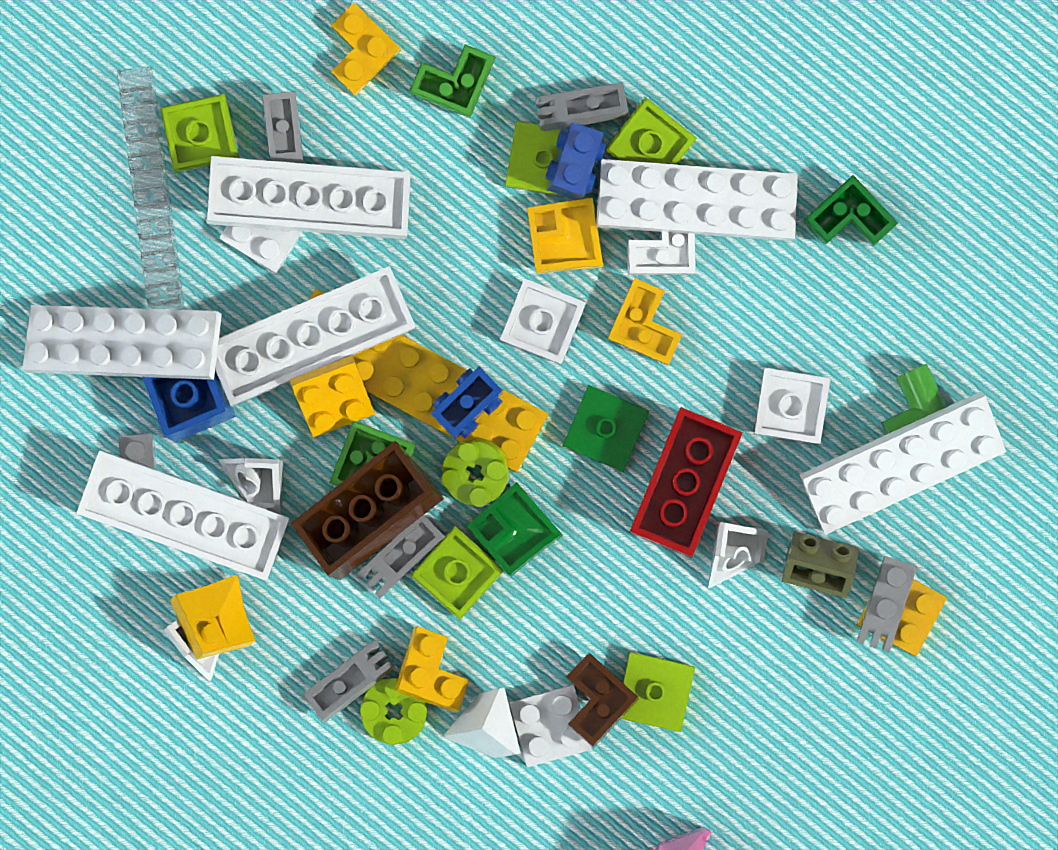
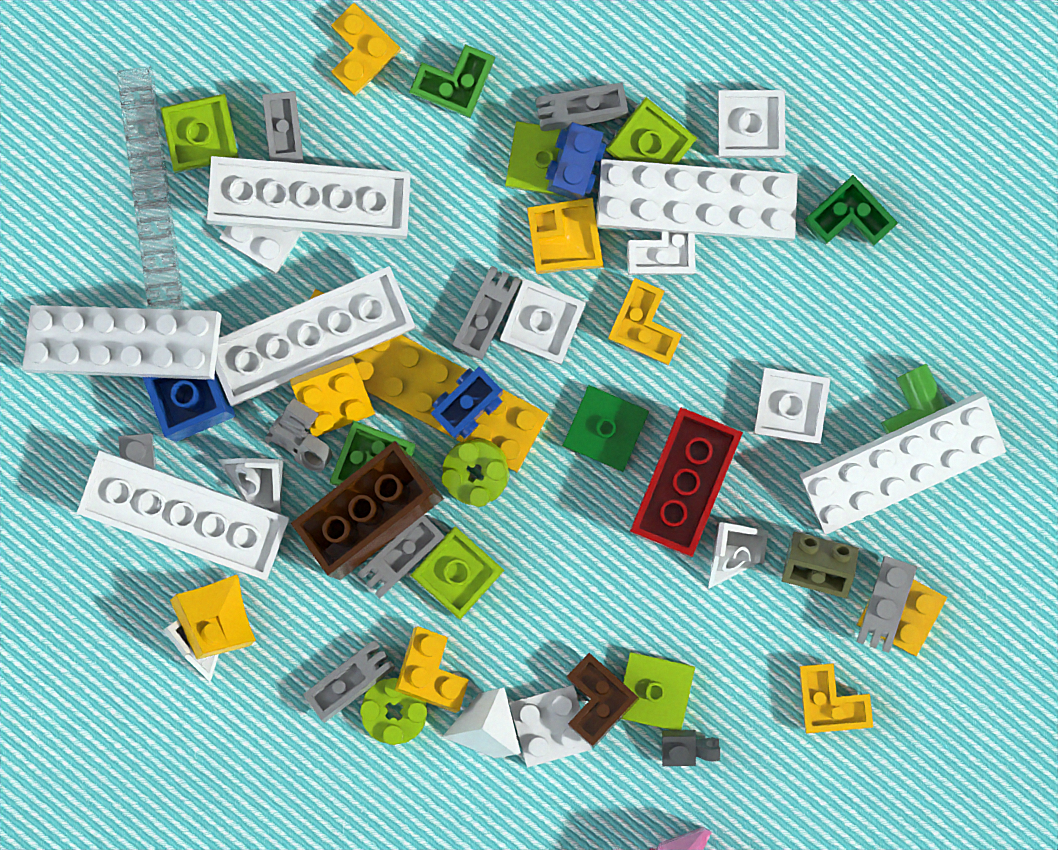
(290, 434): none -> light grey piece
(485, 314): none -> light grey hinge
(514, 529): green plate -> none
(682, 748): none -> dark grey plate
(751, 124): none -> white plate
(826, 710): none -> yellow plate

